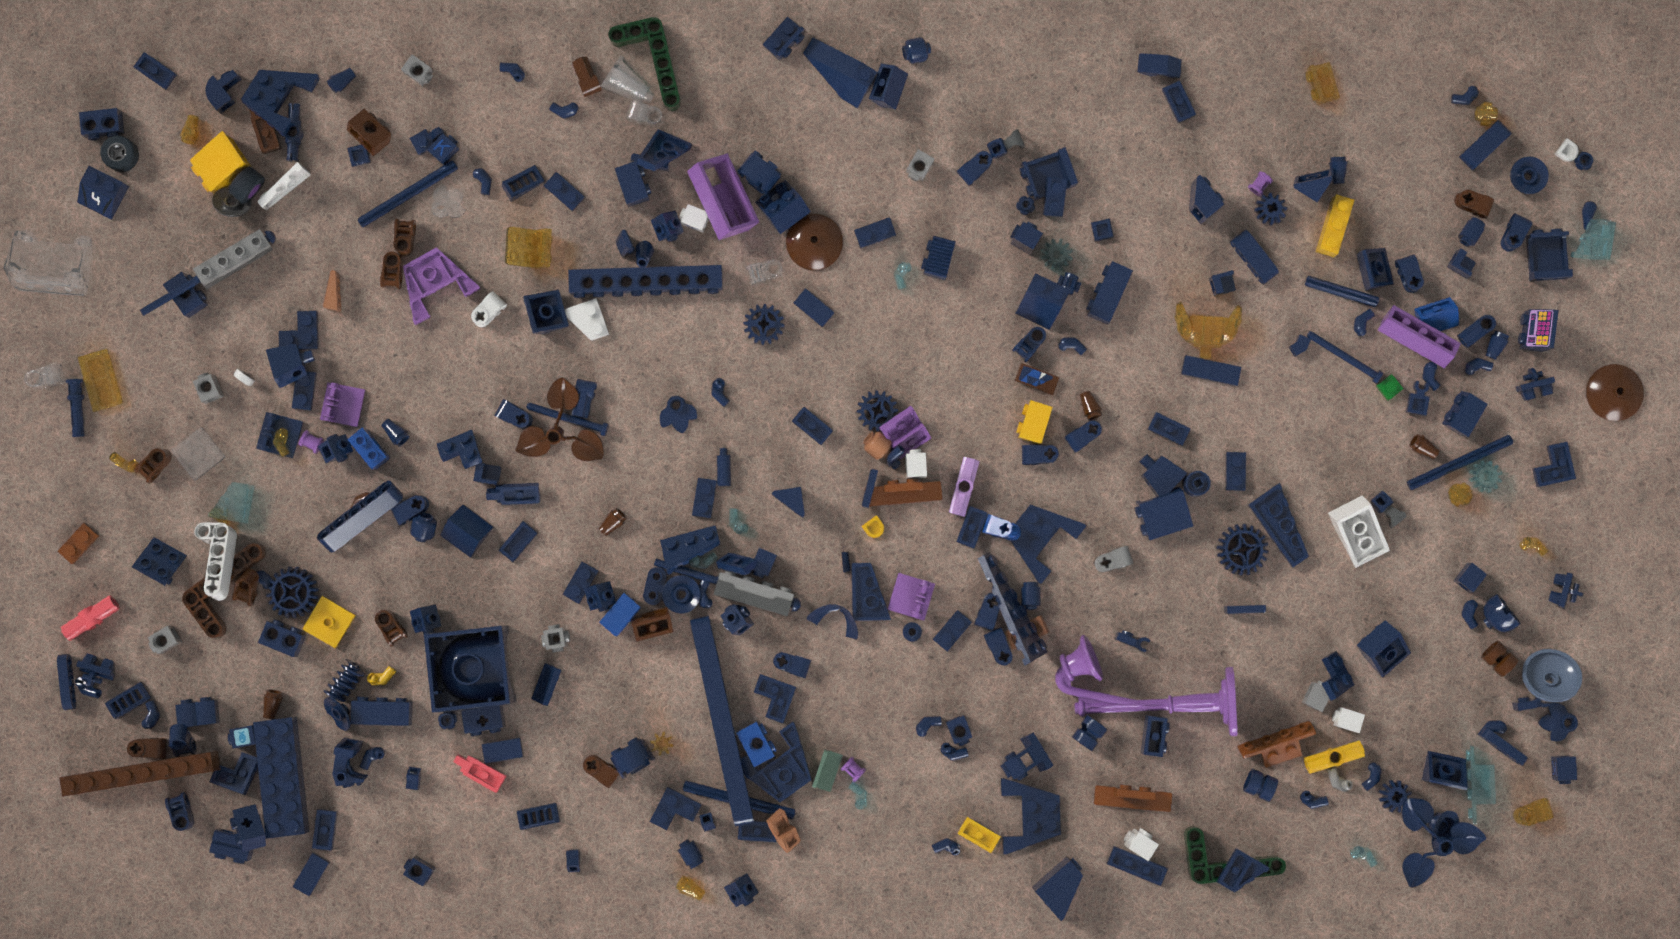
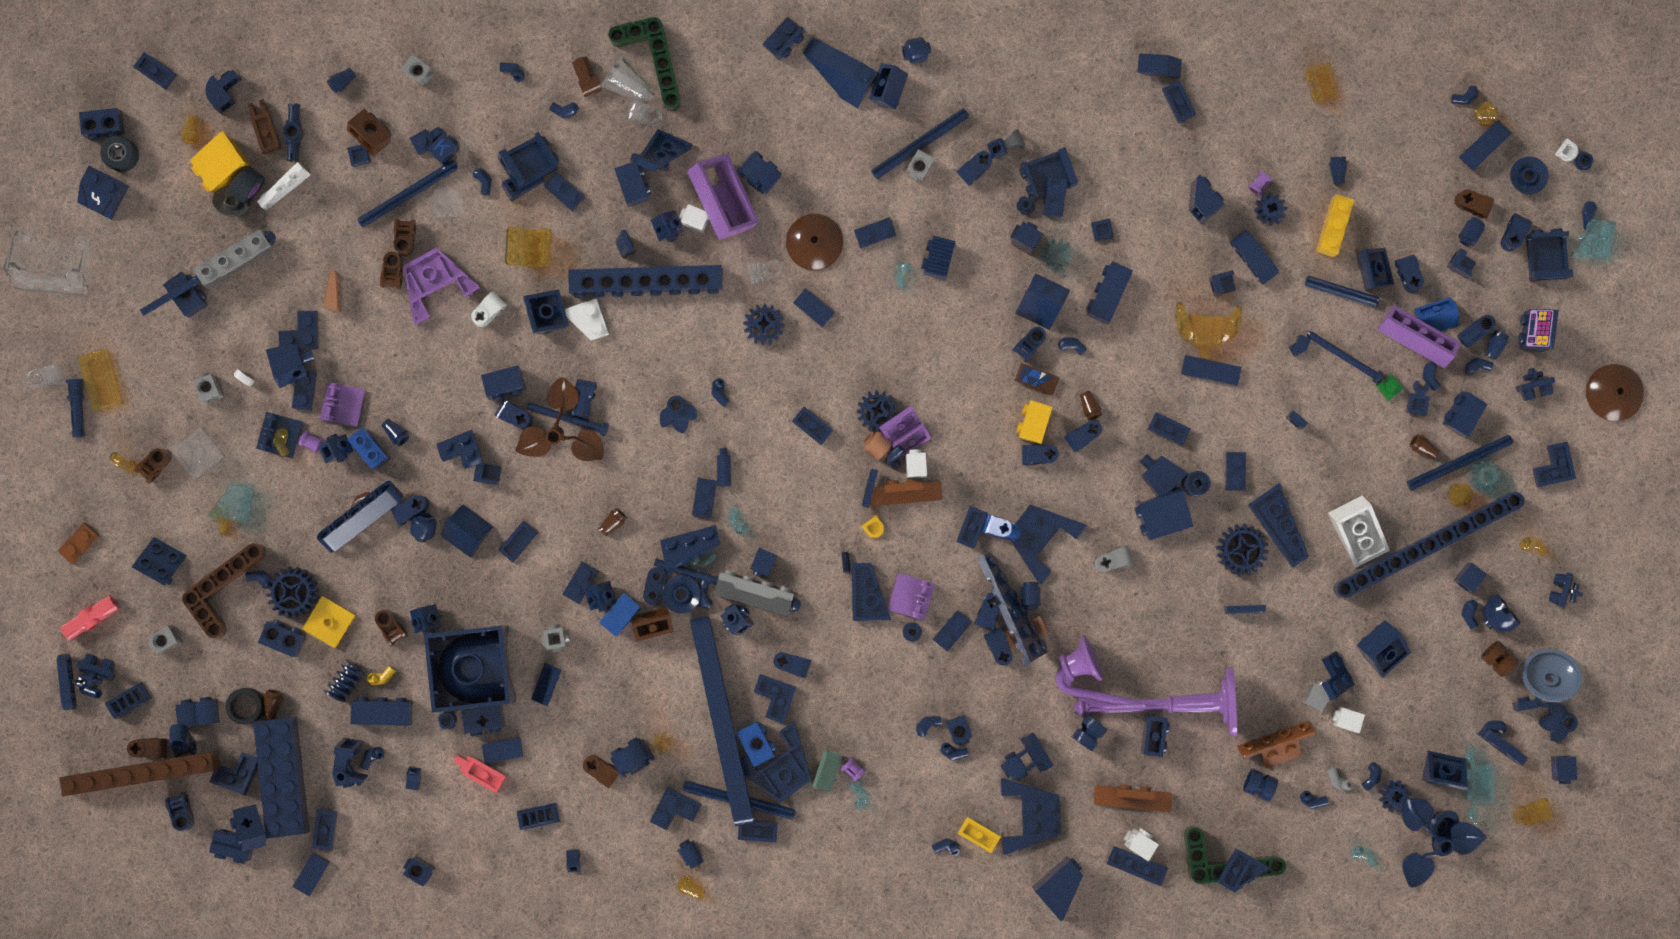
(152, 716): dark blue arm -> none
(218, 584): white beam -> none
(231, 710): none -> black tyre
(241, 736): brick -> none
(246, 587): reddish brown piece -> none
(270, 91): dark blue wing -> none
(338, 712): dark blue dish -> none
(503, 383): none -> dark blue brick
(515, 493): dark blue hinge -> none
(528, 161): none -> dark blue panel
(644, 252): dark blue cone -> none
(707, 825): dark blue piece -> none
(737, 563): dark blue plate -> none
(741, 890): dark blue brick -> none
(782, 830): nougat slope -> none
(783, 206): dark blue slope -> none
(792, 499): dark blue slope -> none
(816, 616): dark blue piece -> none
(919, 143): none -> dark blue axle
(967, 474): lavender piece -> none
(1070, 282): dark blue gear -> none
(1126, 637): dark blue plate -> none
(1296, 420): none -> dark blue tile
(1314, 184): dark blue slope -> none
(1345, 754): yellow piece -> none
(1361, 321): dark blue arm -> none
(1384, 503): leg -> none
(1437, 544): none -> dark blue beam

